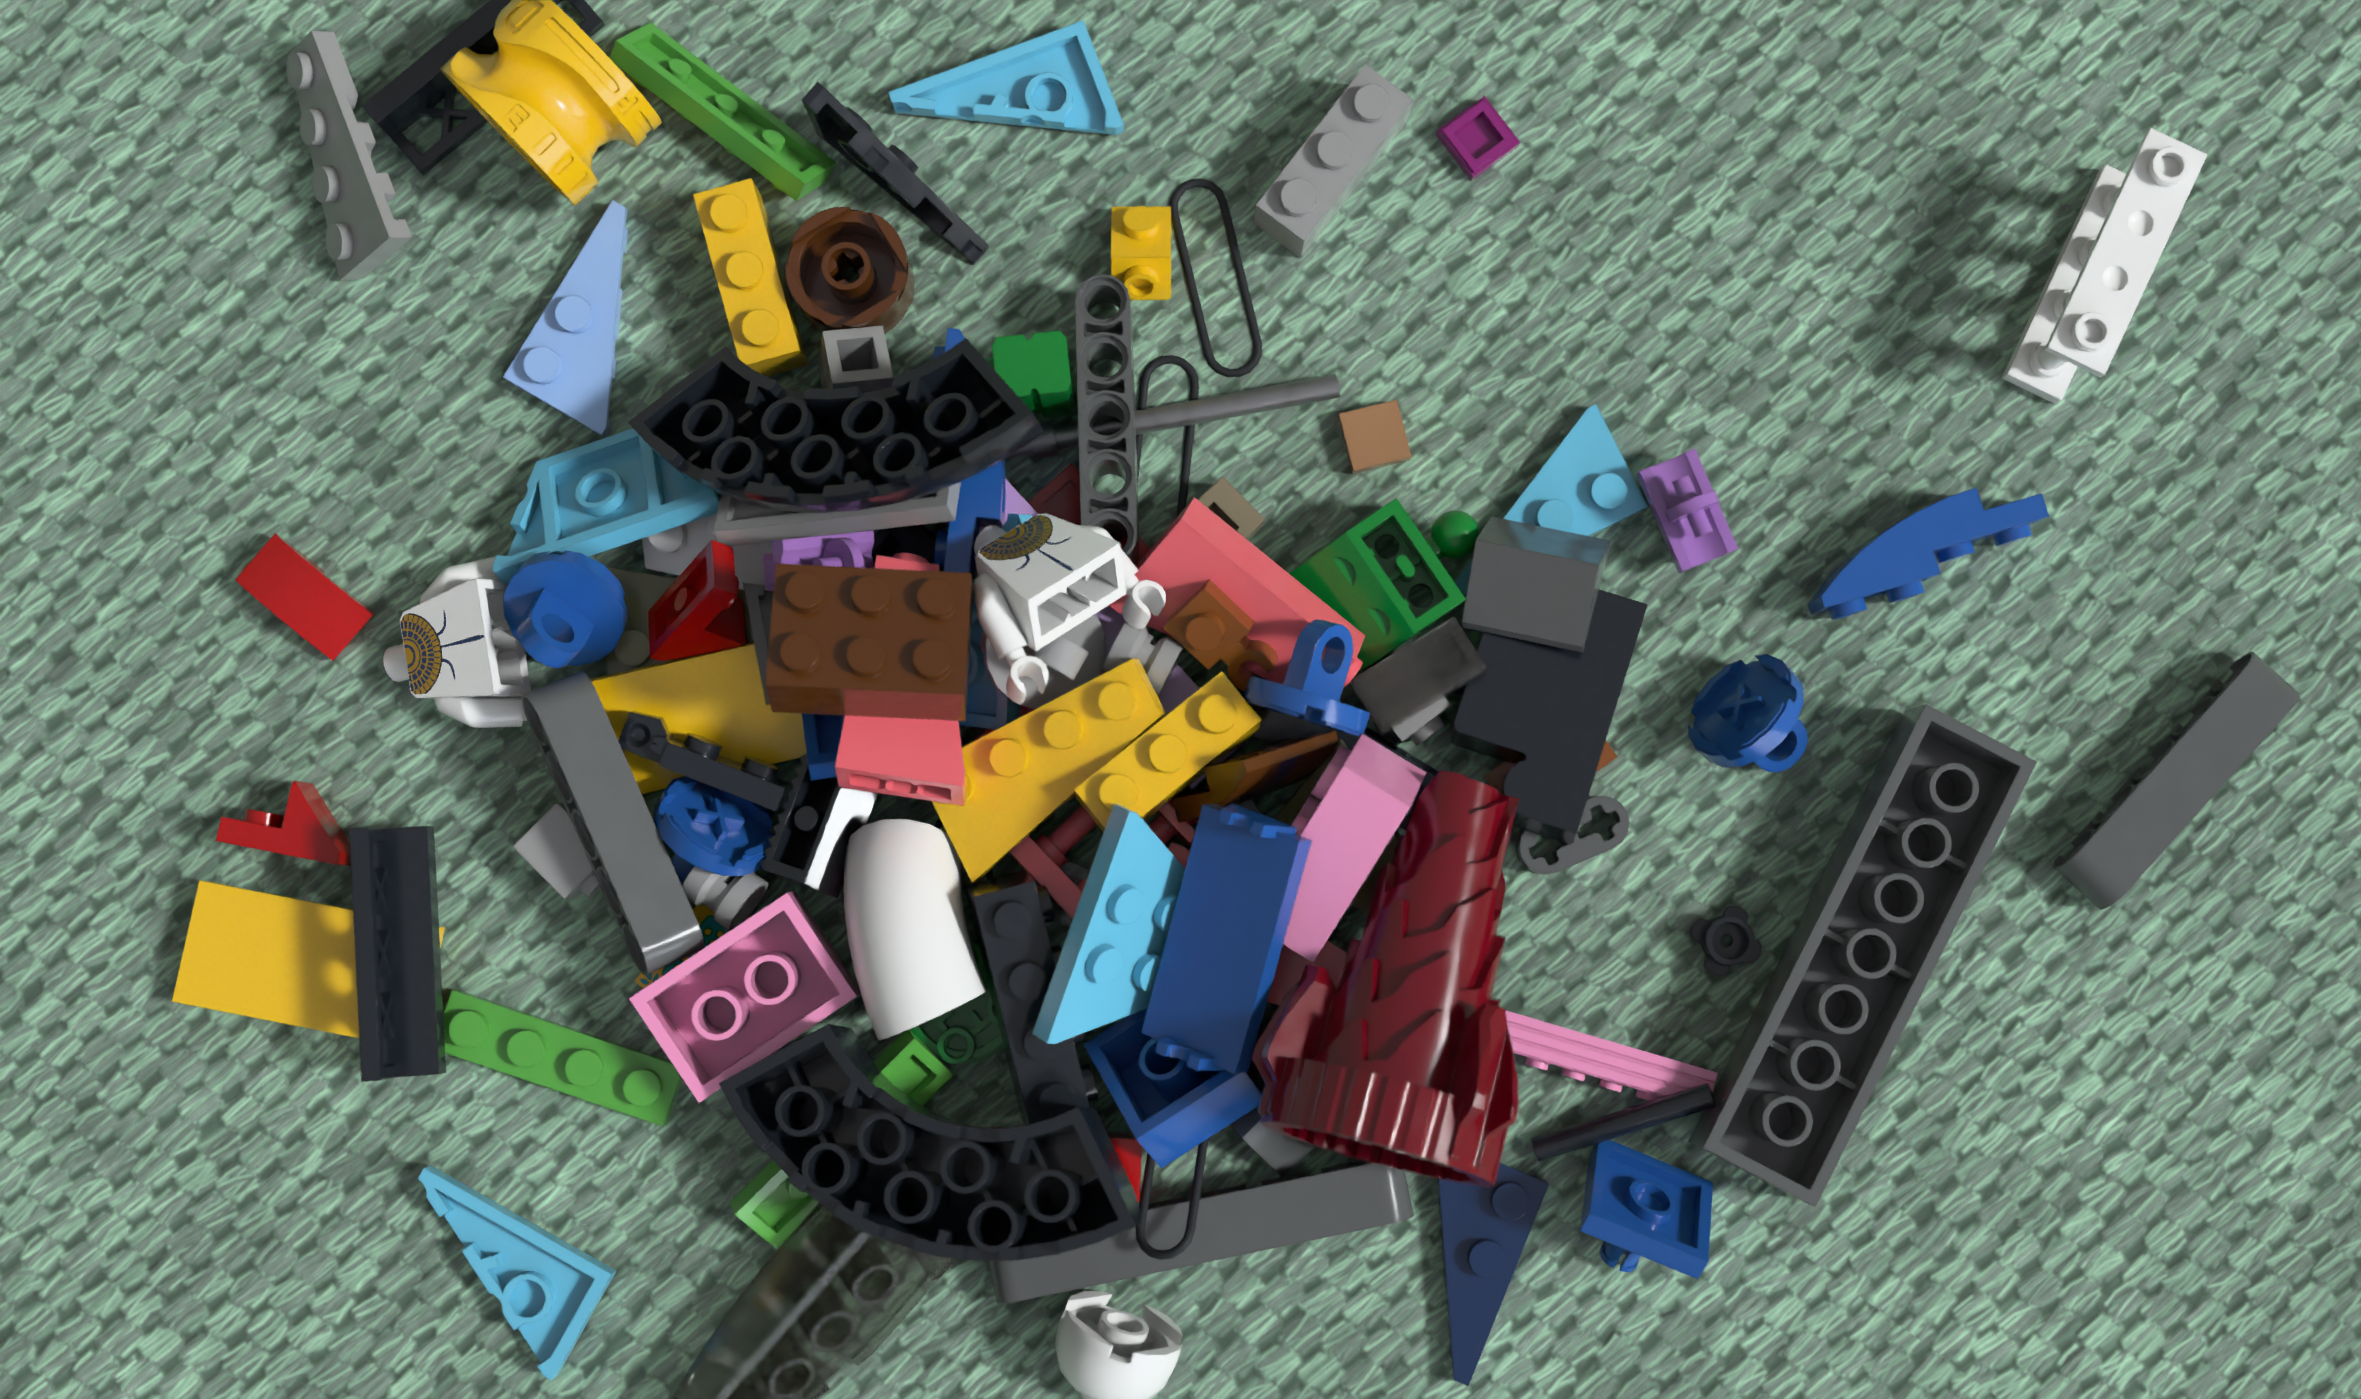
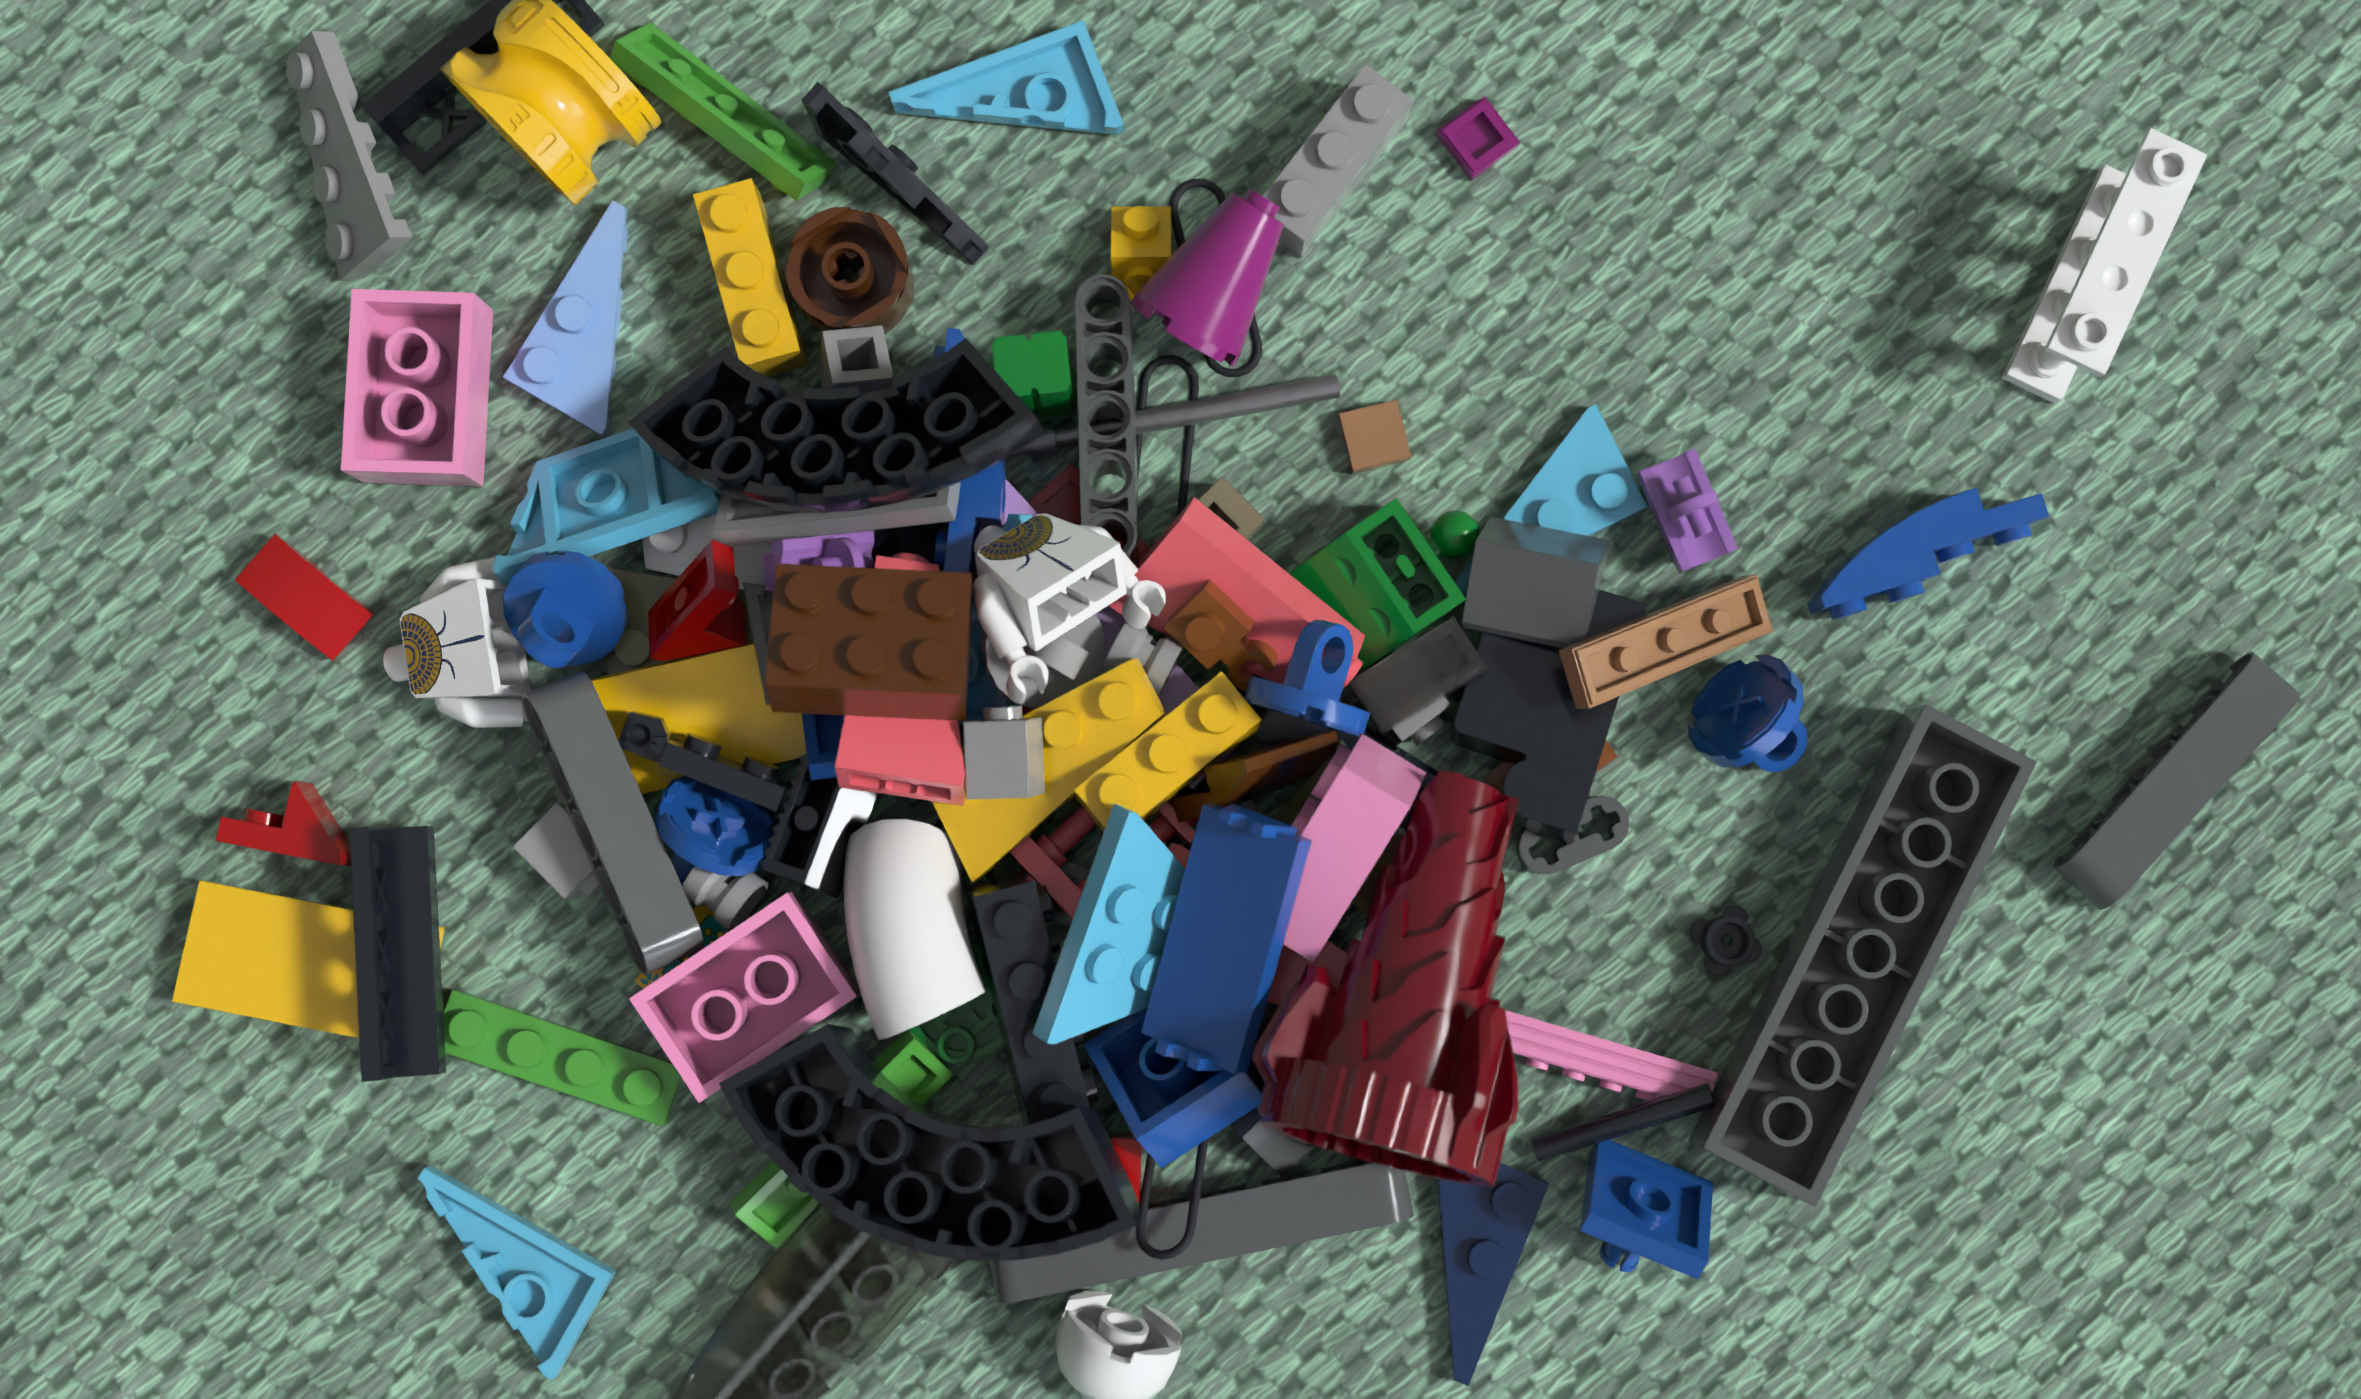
(417, 387): none -> bright pink brick
(1004, 755): none -> light grey brick
(1216, 277): none -> magenta cone
(1665, 641): none -> medium nougat tile

